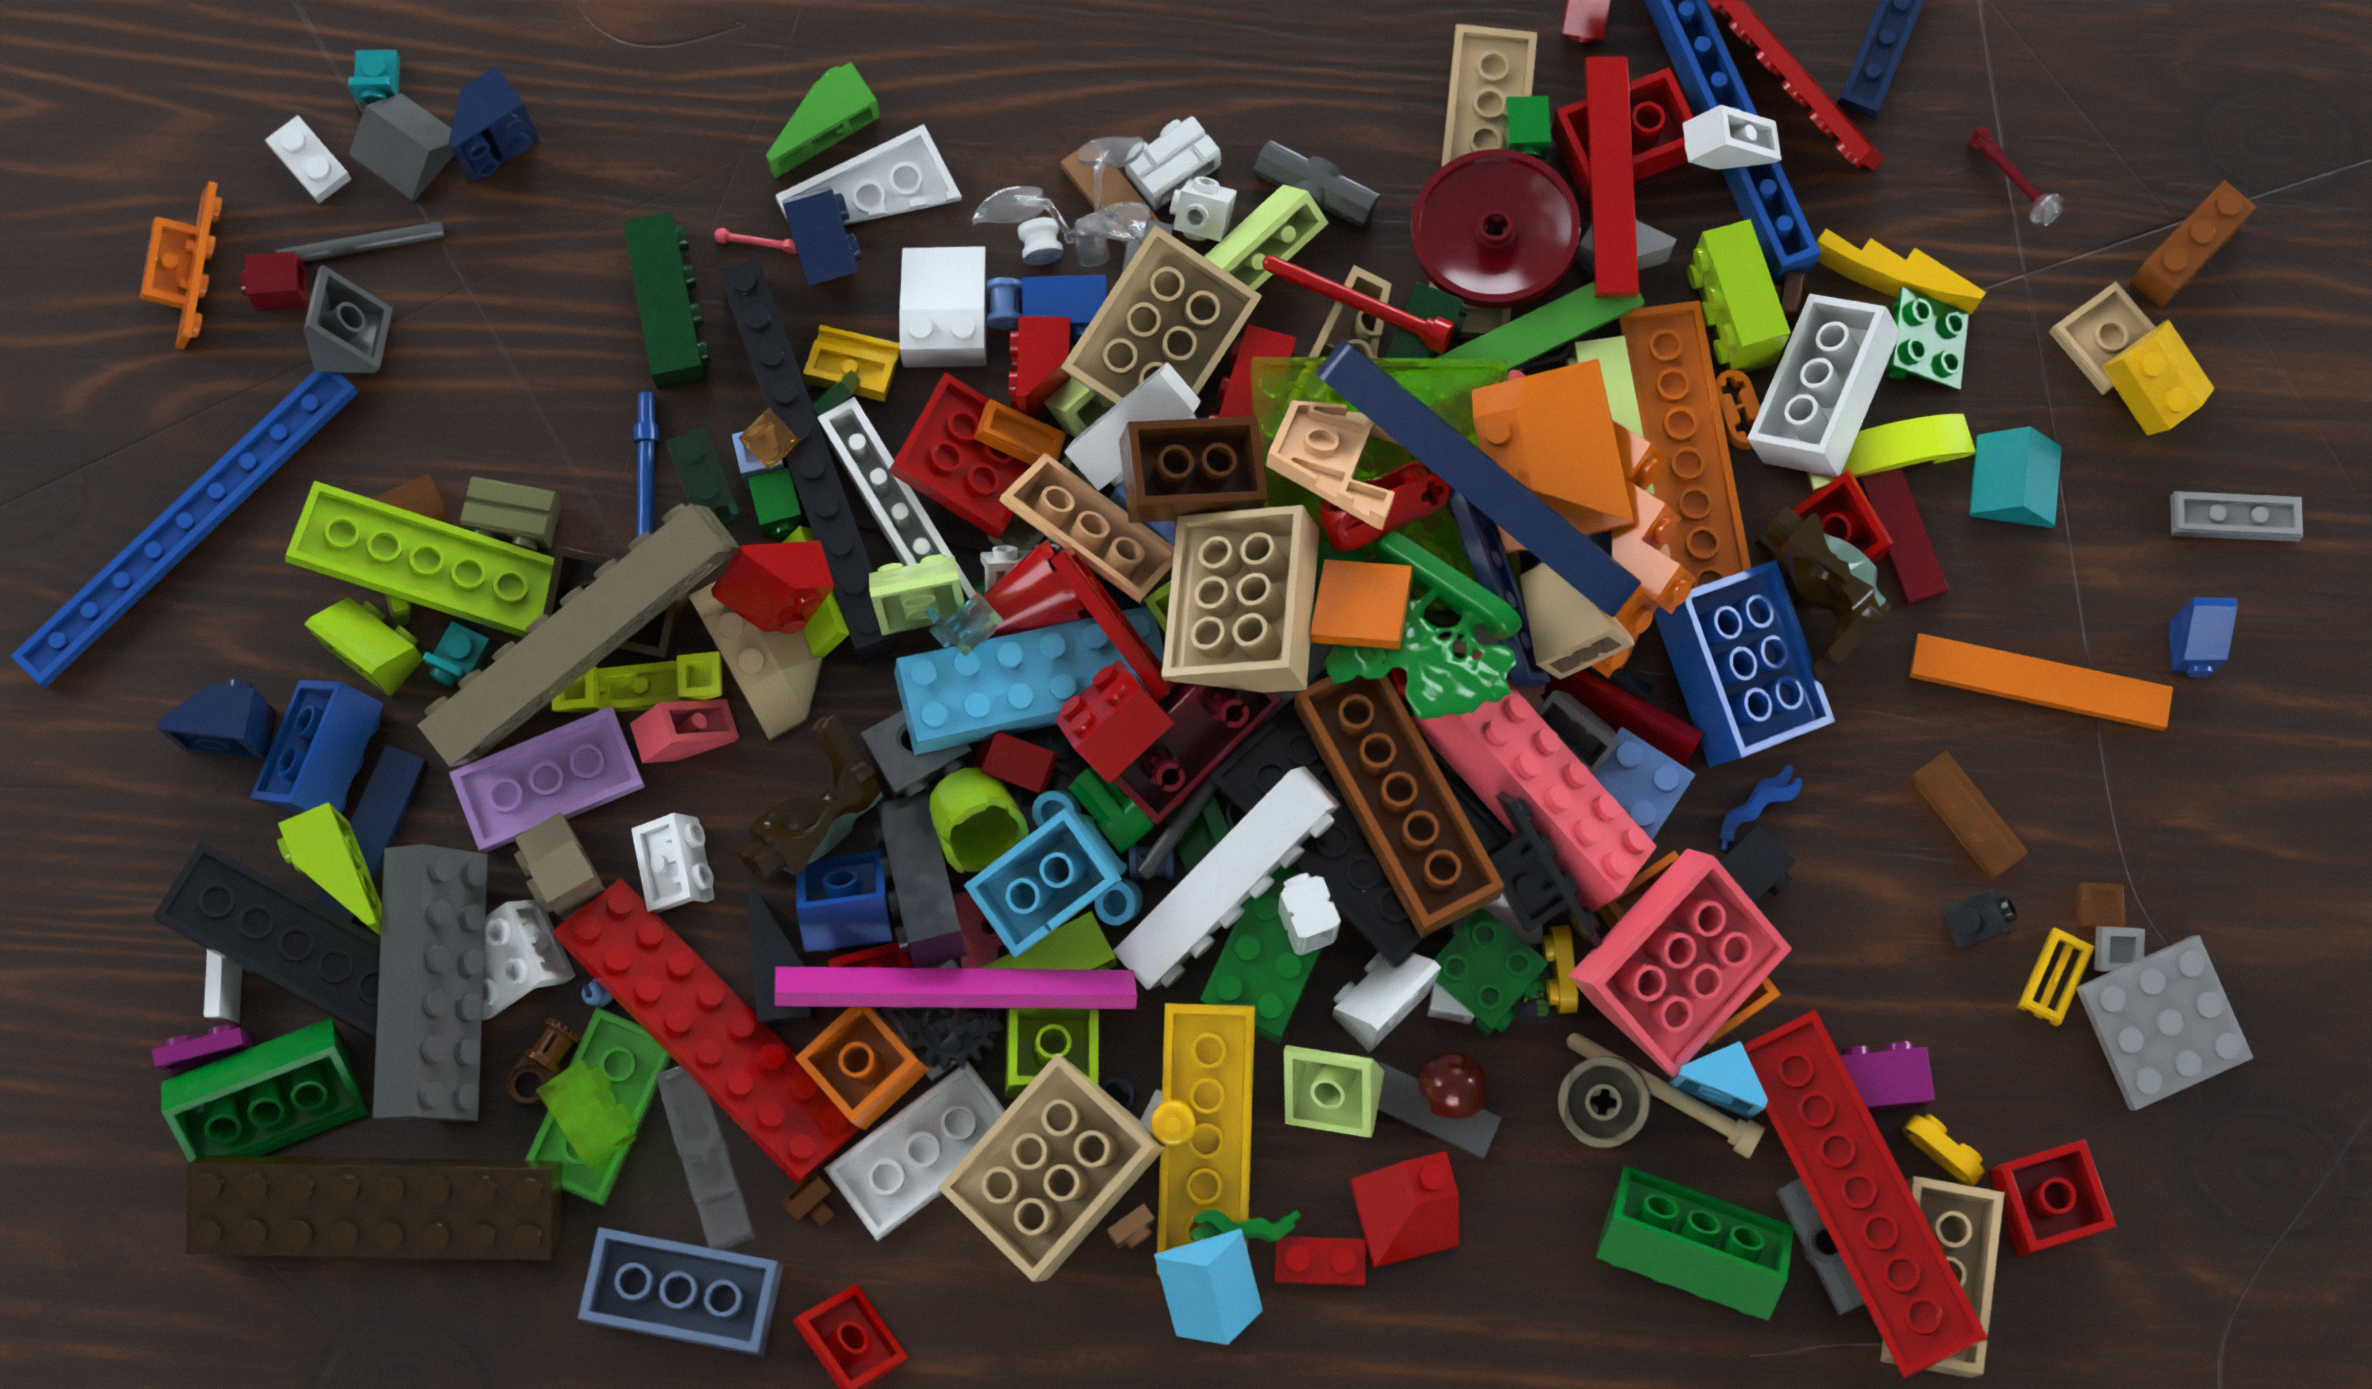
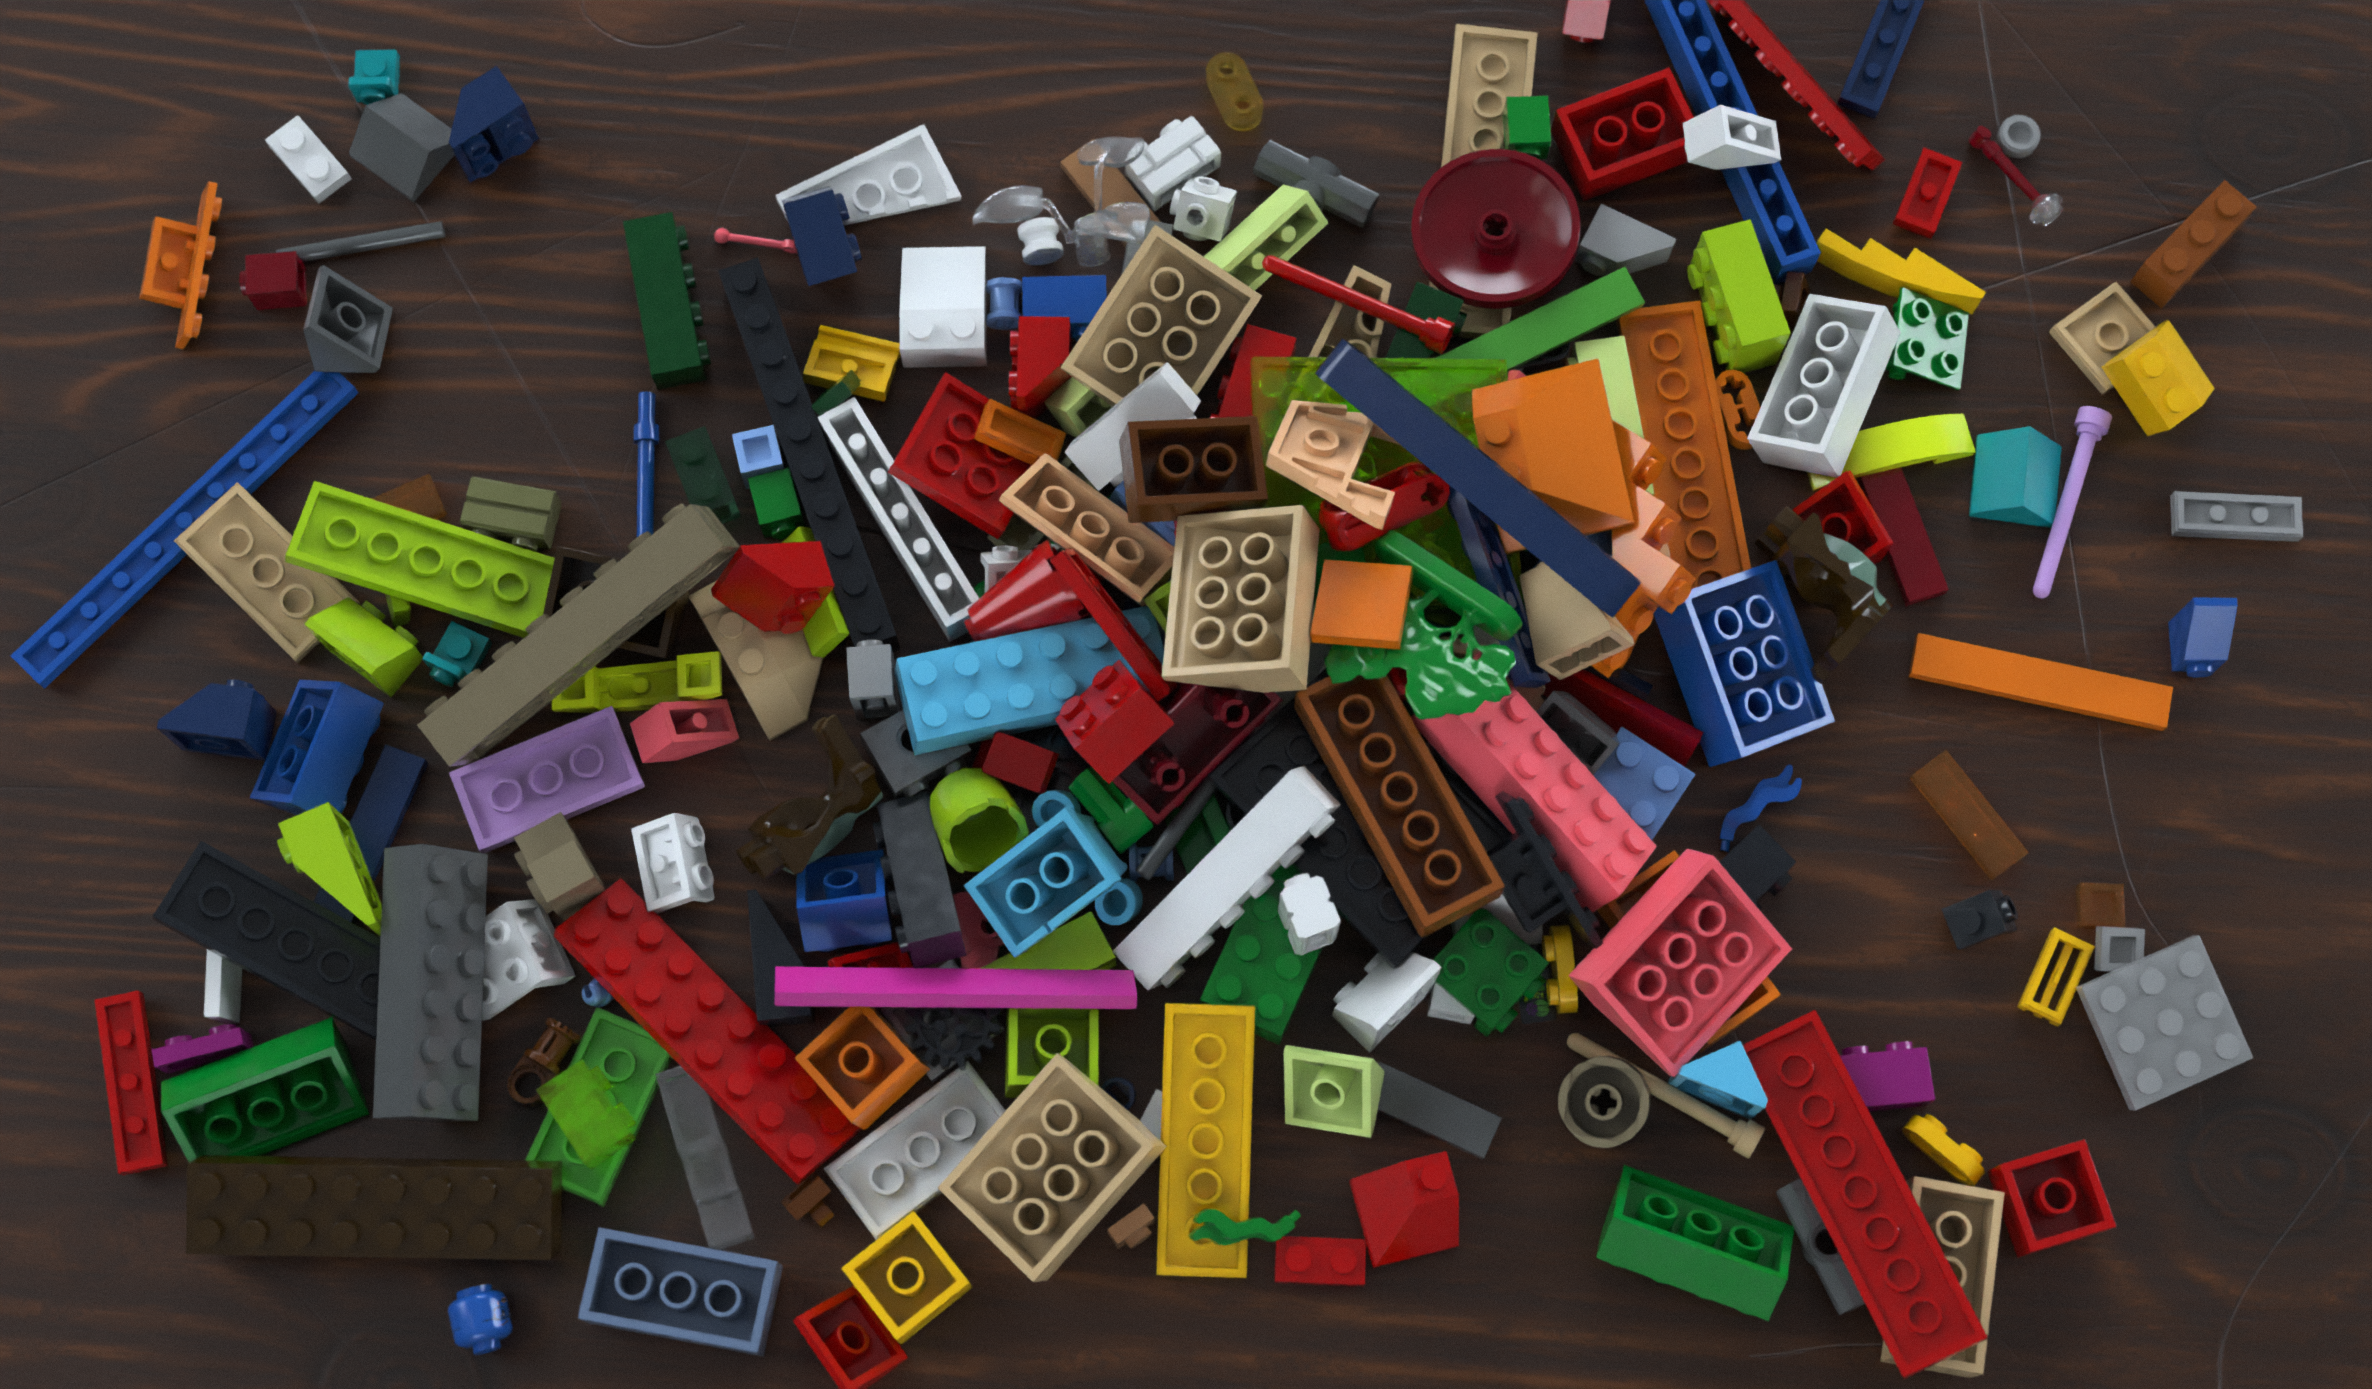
(131, 1083): none -> red plate
(245, 557): none -> tan tile
(480, 1318): none -> blue head
(769, 439): clear orange tile -> none
(830, 112): bright green slope -> none
(872, 680): none -> light grey brick
(907, 592): yellowish green slope -> none
(907, 1277): none -> yellow brick
(967, 626): clear light blue bracket -> none
(1173, 1122): yellow piece -> none
(1210, 1288): medium azure slope -> none
(1232, 89): none -> clear yellow plate
(1453, 1085): clear red hair -> none
(1611, 177): red tile -> none
(1927, 193): none -> red plate
(2018, 136): none -> light grey tile
(2091, 426): none -> lavender piece

